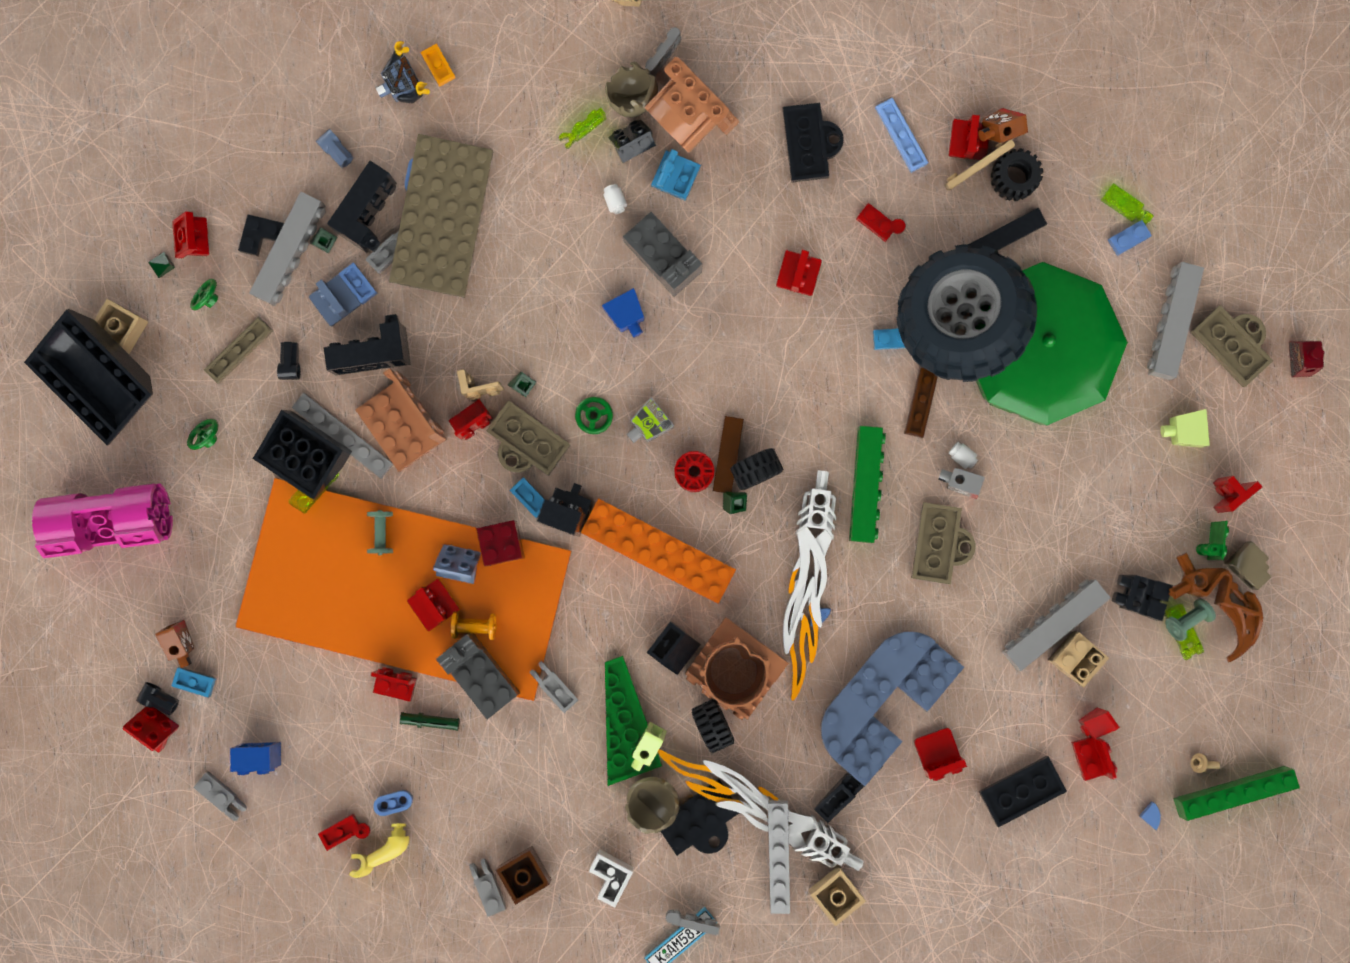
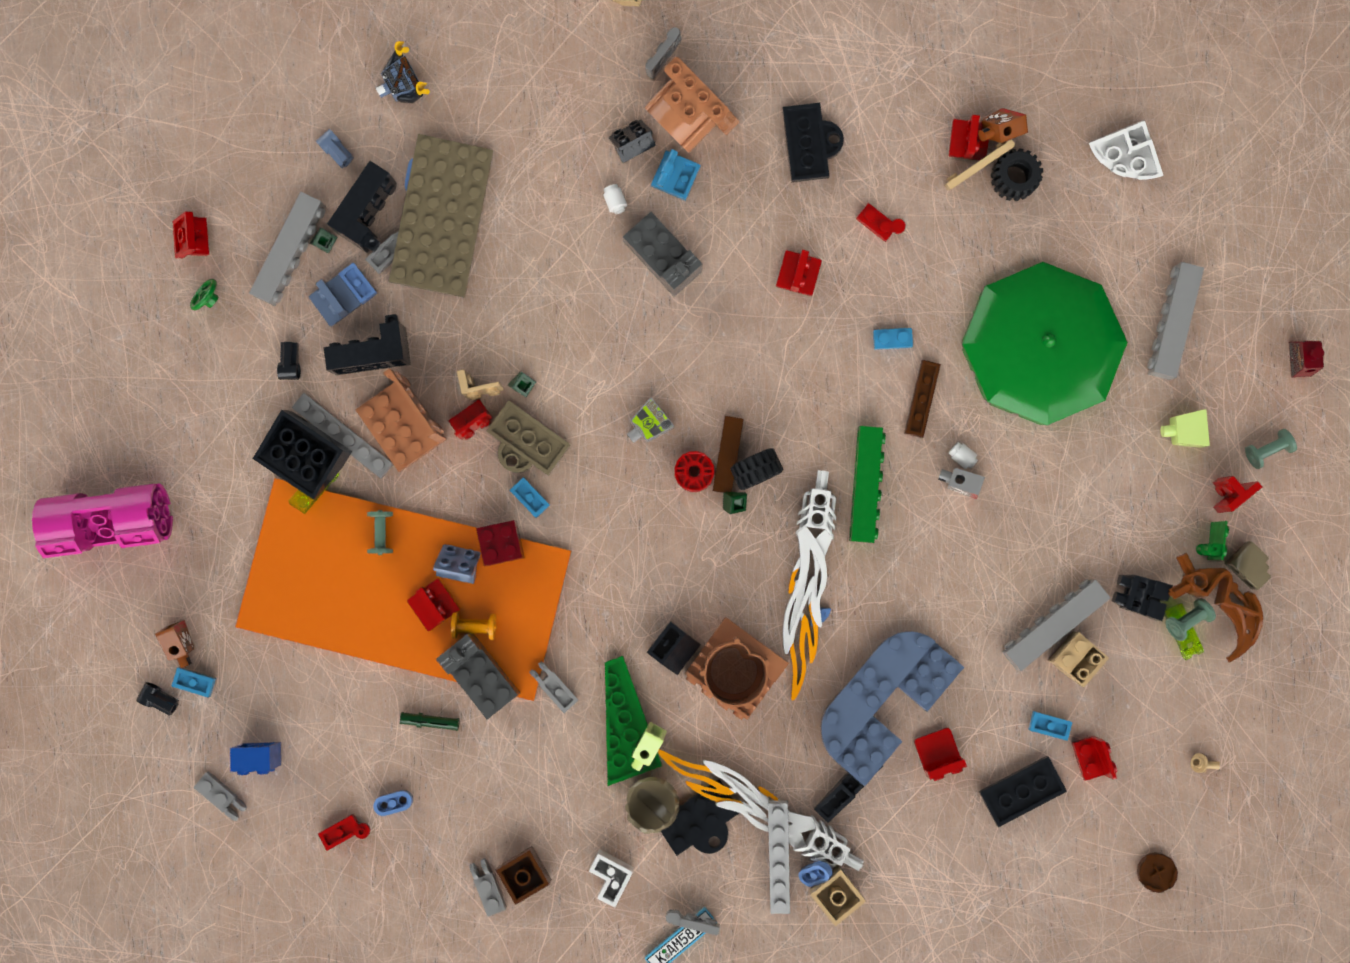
(91, 374): black slope -> none
(121, 324): tan brick -> none
(151, 728): red bracket -> none
(161, 265): dark green slope -> none
(206, 437): green piece -> none
(238, 350): dark tan tile -> none
(255, 231): black plate -> none
(394, 684): red bracket -> none
(394, 847): light yellow piece -> none
(438, 65): light orange plate -> none
(565, 510): black hinge -> none
(581, 129): clear neon green plate -> none
(583, 406): green piece -> none
(625, 312): blue torso -> none
(631, 90): dark tan piece -> none
(658, 551): orange brick -> none
(712, 726): black tyre -> none
(815, 873): none -> medium blue plate
(901, 135): light blue tile -> none
(940, 543): dark tan plate -> none
(954, 275): black wheel -> none
(1012, 231): black tile -> none
(1050, 726): none -> dark azure plate
(1098, 723): red slope -> none
(1126, 204): clear neon green plate -> none
(1128, 152): none -> white brick
(1129, 237): medium blue plate -> none
(1151, 815): medium blue tile -> none
(1157, 872): none -> reddish brown tile
(1234, 343): dark tan plate -> none
(1236, 793): green brick -> none
(1284, 441): none -> sand green hose

